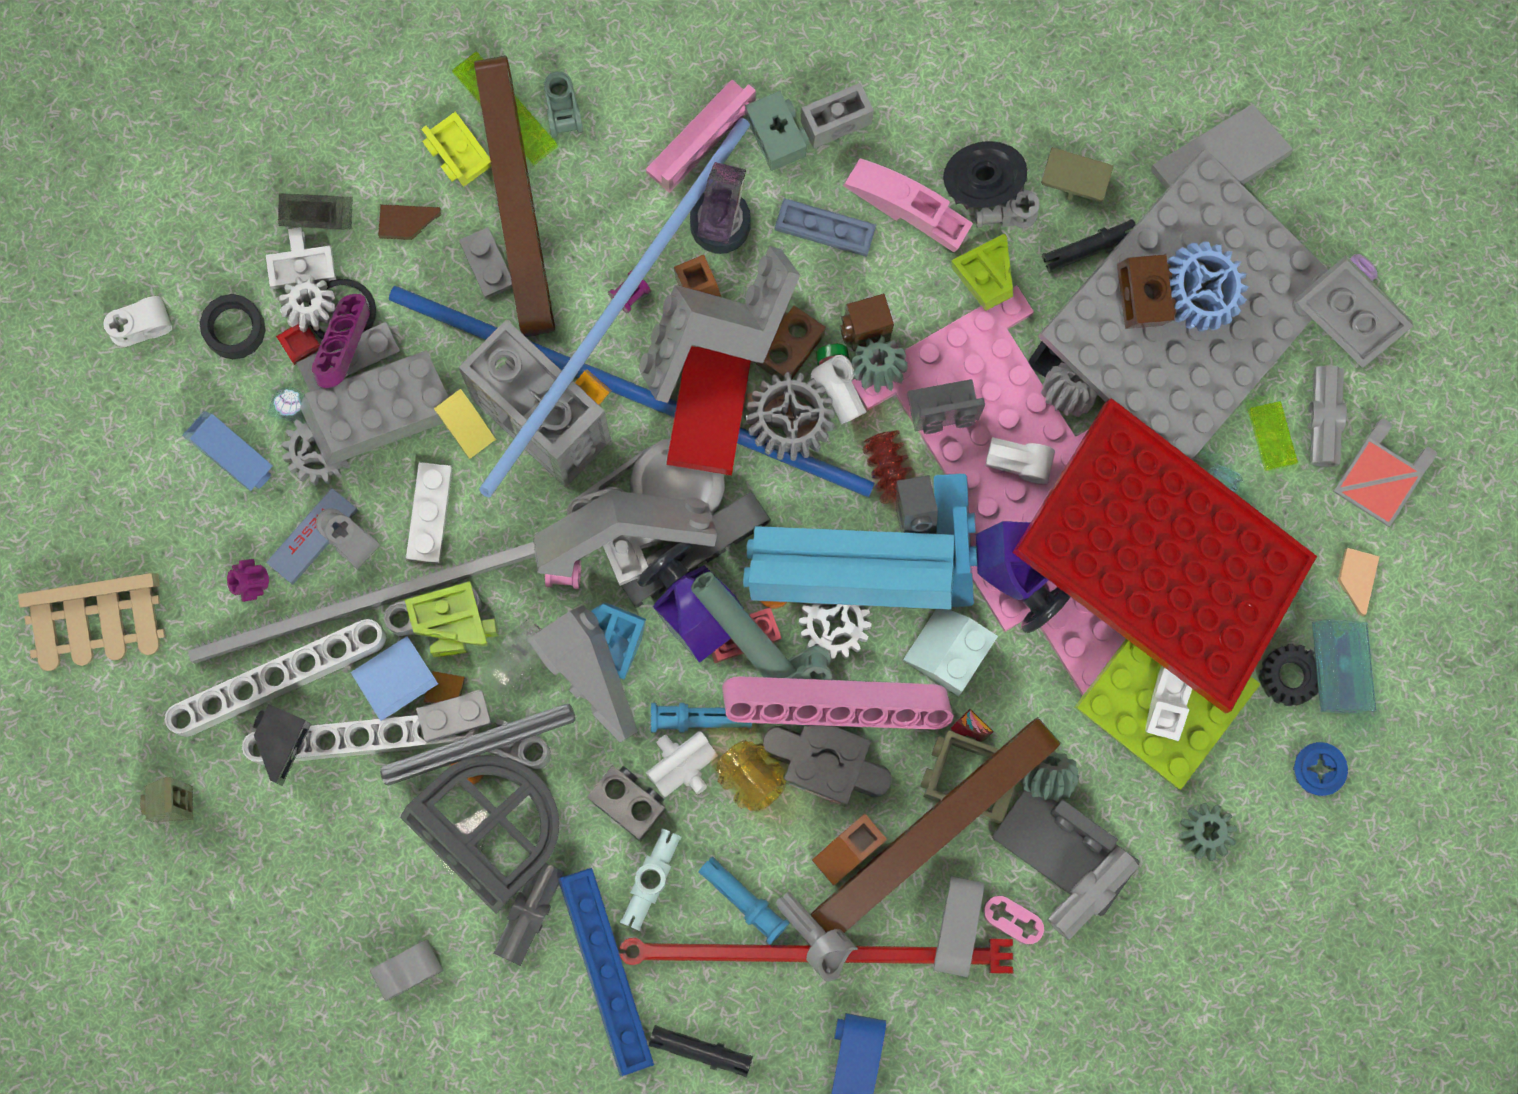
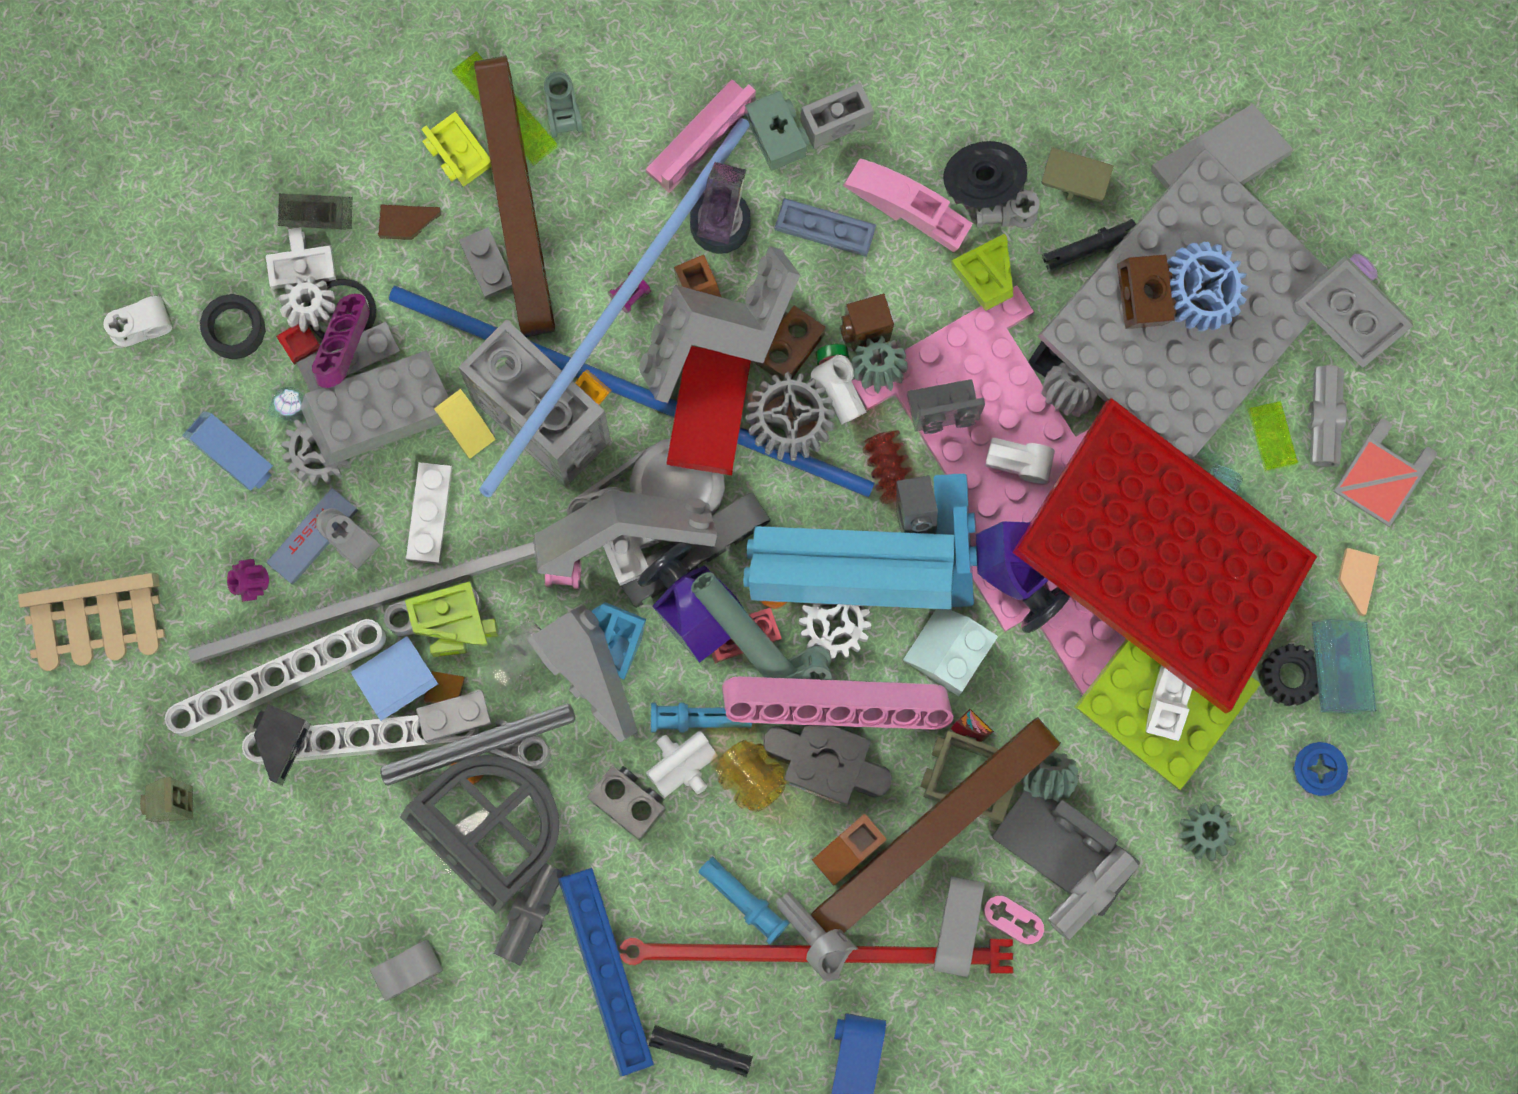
(657, 862): light aqua pin -> none

